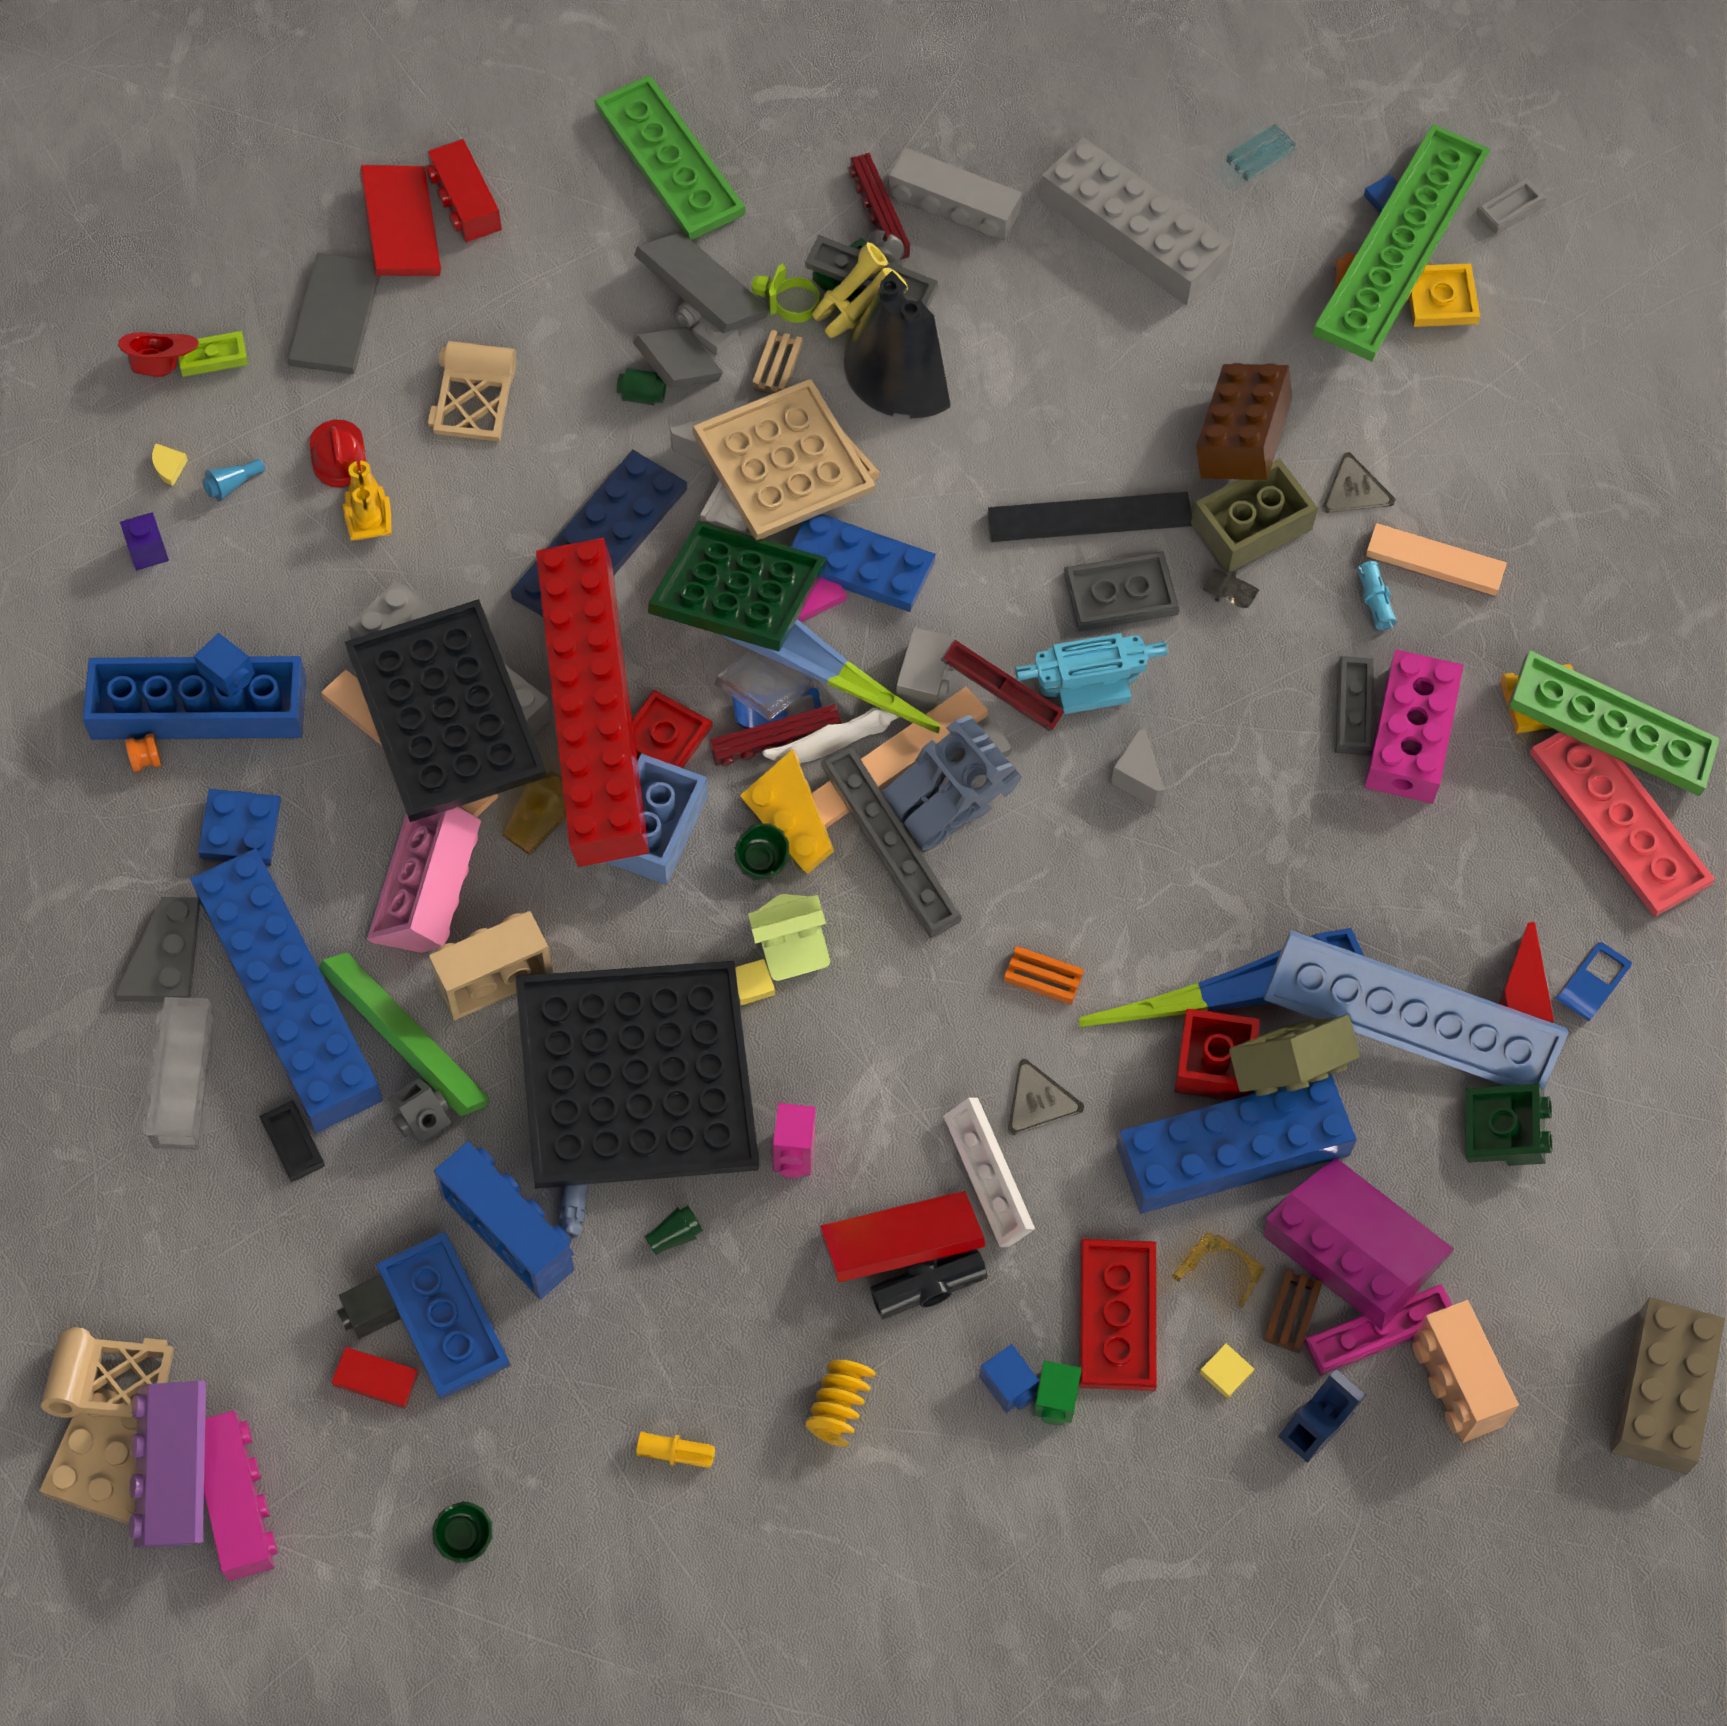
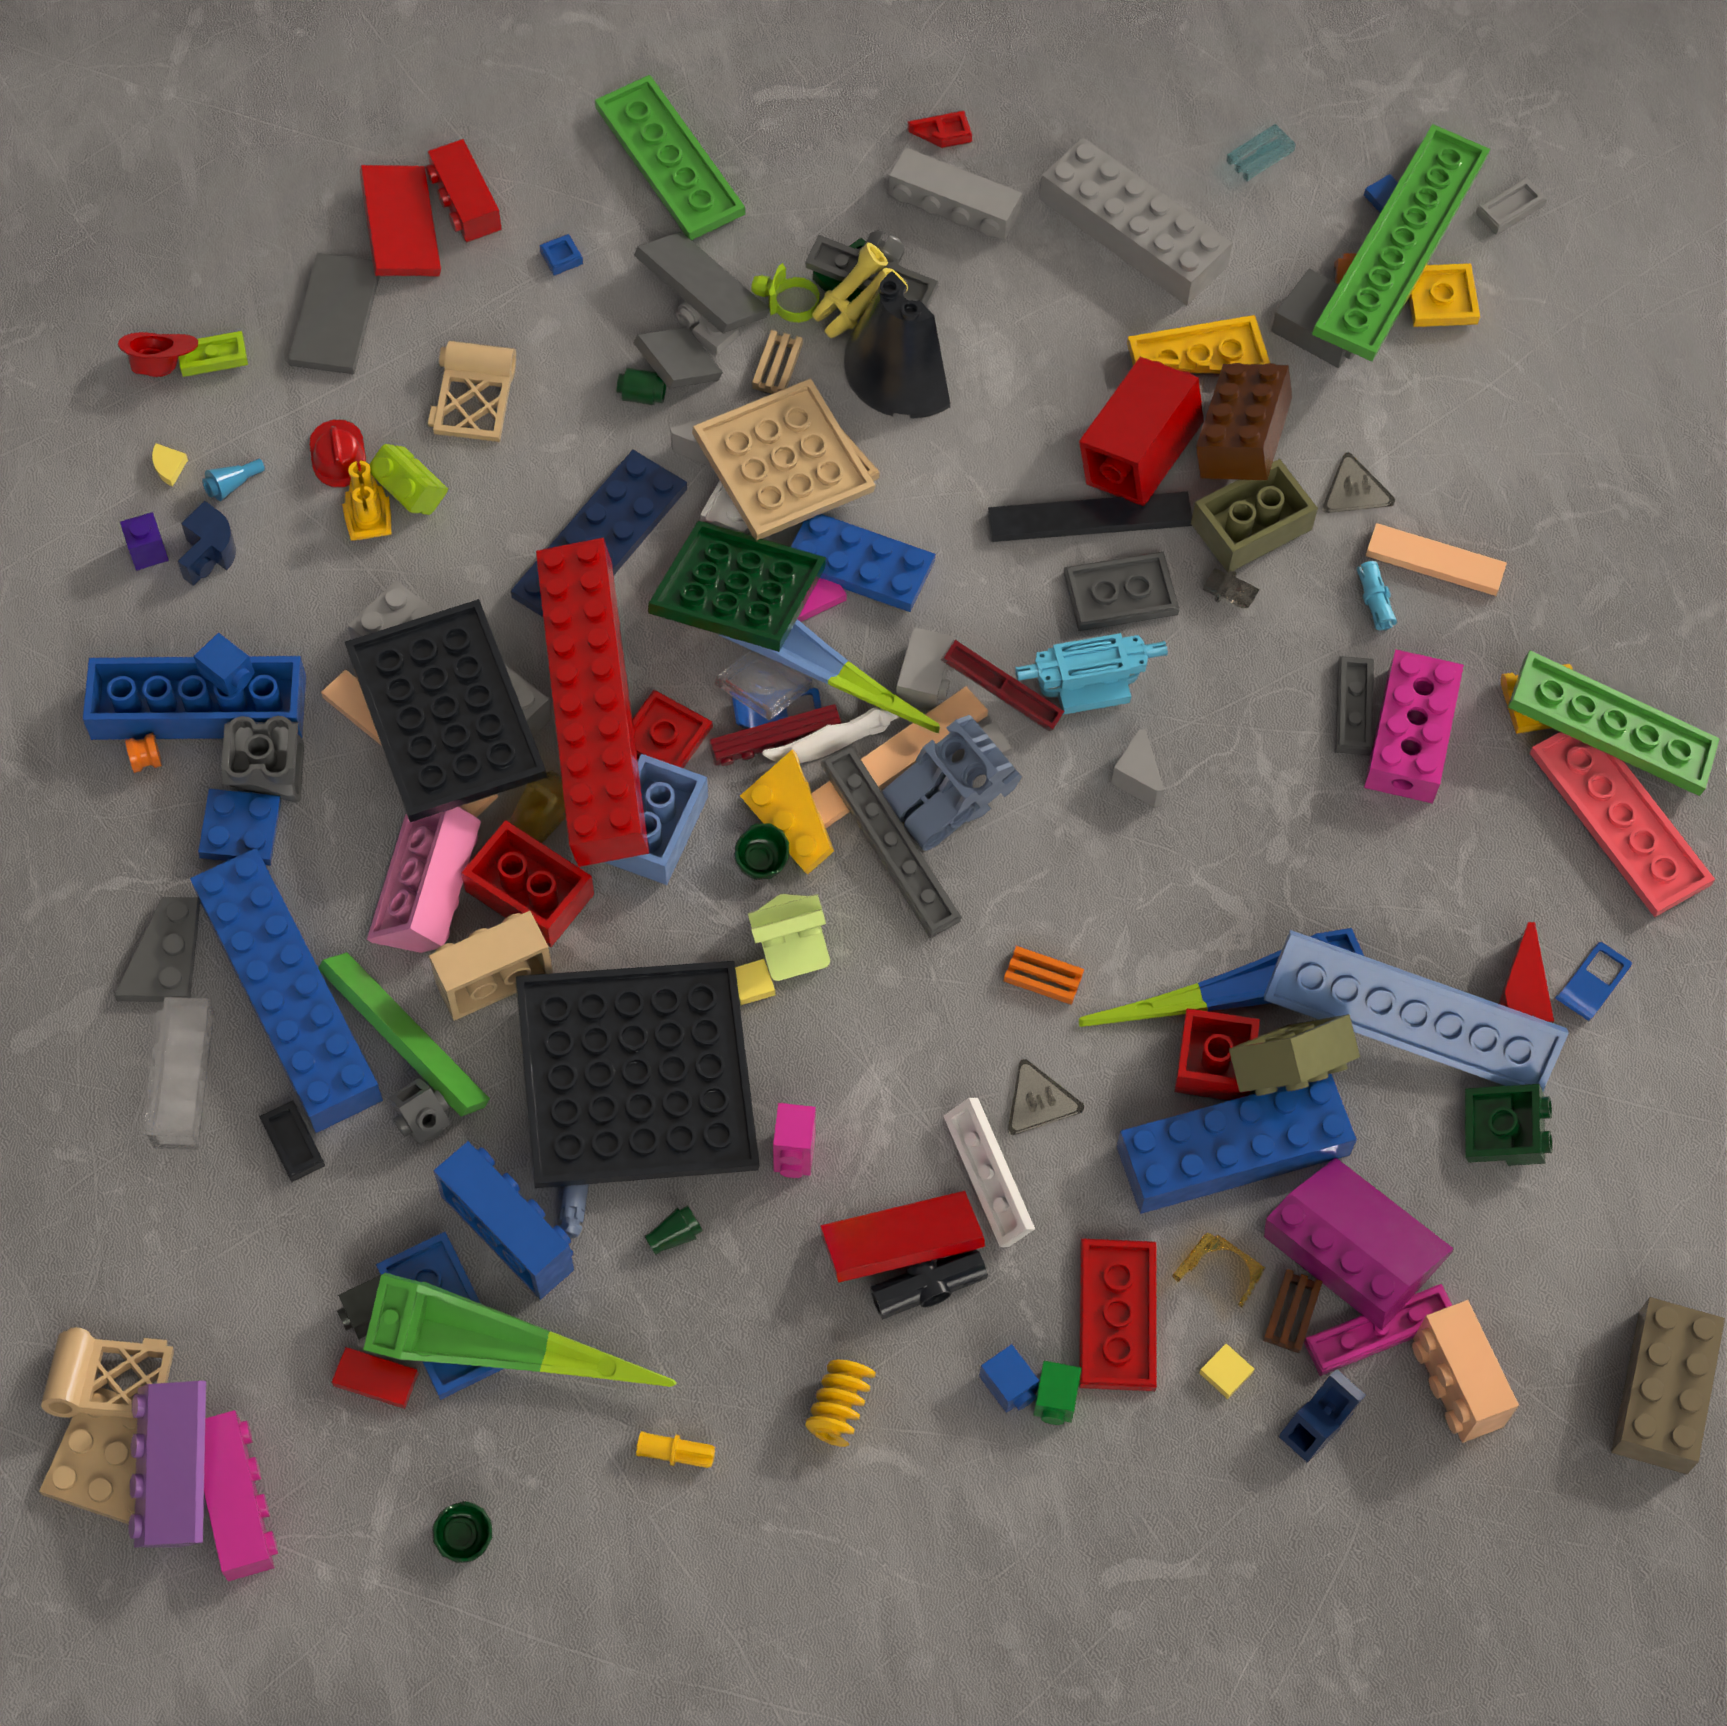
(211, 541): none -> dark blue brick
(263, 757): none -> dark grey piece
(407, 479): none -> lime brick
(438, 1326): none -> bright green plate
(523, 875): none -> red brick
(561, 254): none -> blue tile
(876, 199): dark red piece -> none
(943, 129): none -> red tile
(1142, 430): none -> red brick
(1203, 346): none -> yellow wing
(1300, 313): none -> dark grey brick

